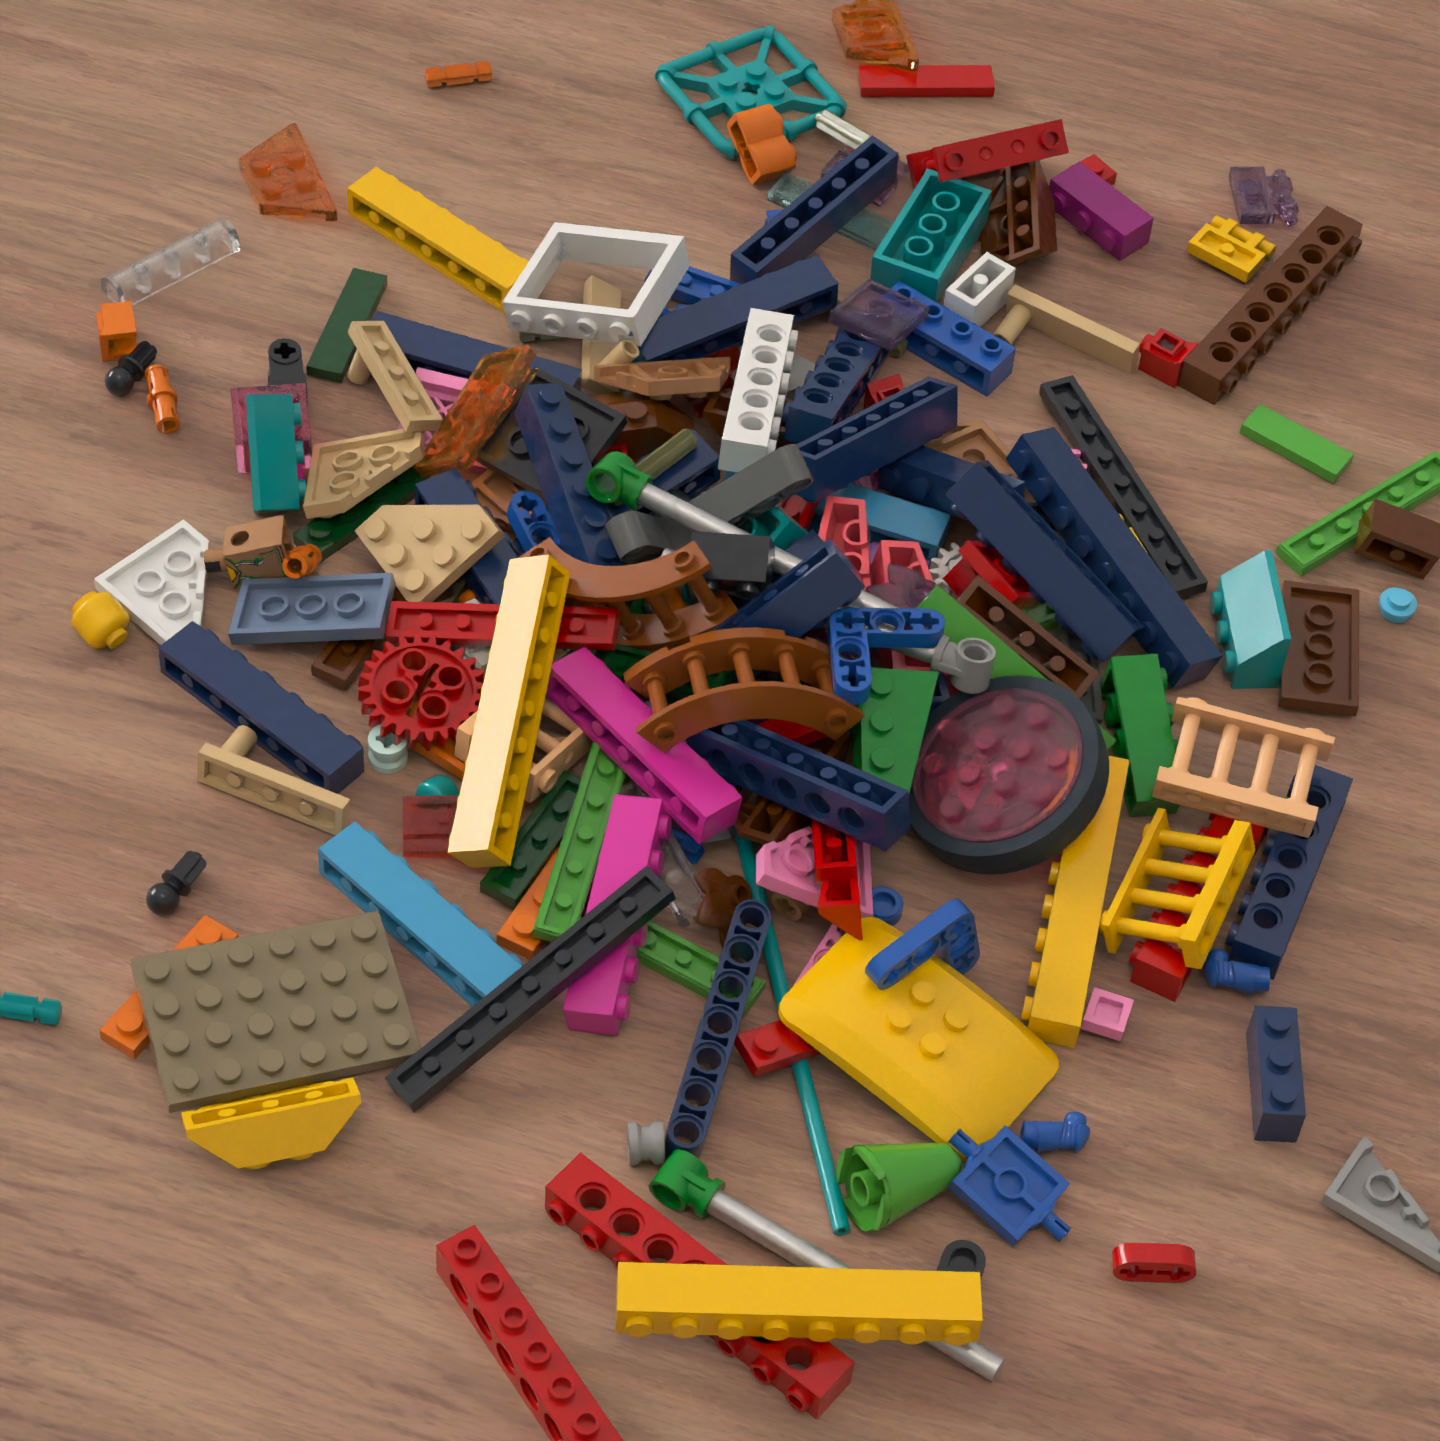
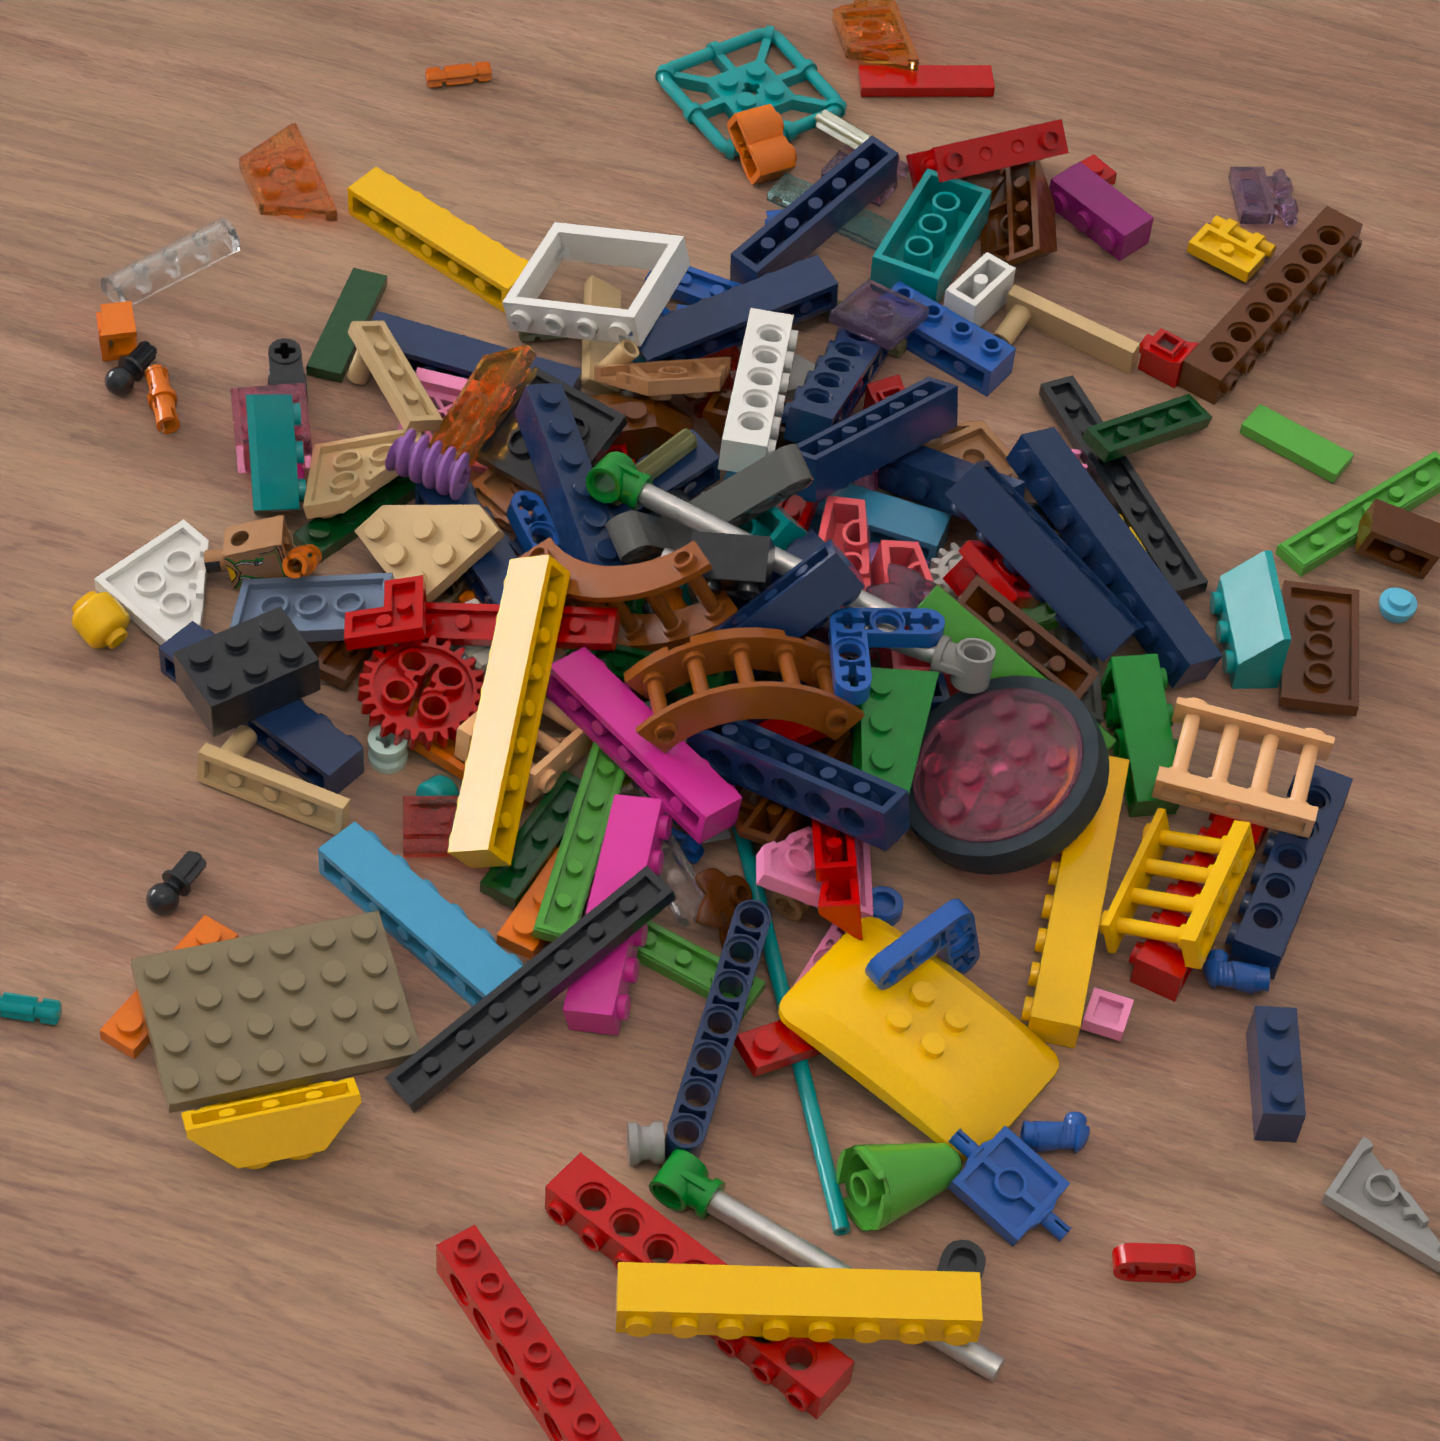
(247, 671): none -> black brick
(397, 622): none -> red plate
(429, 464): none -> medium lavender piece
(1146, 427): none -> dark green plate

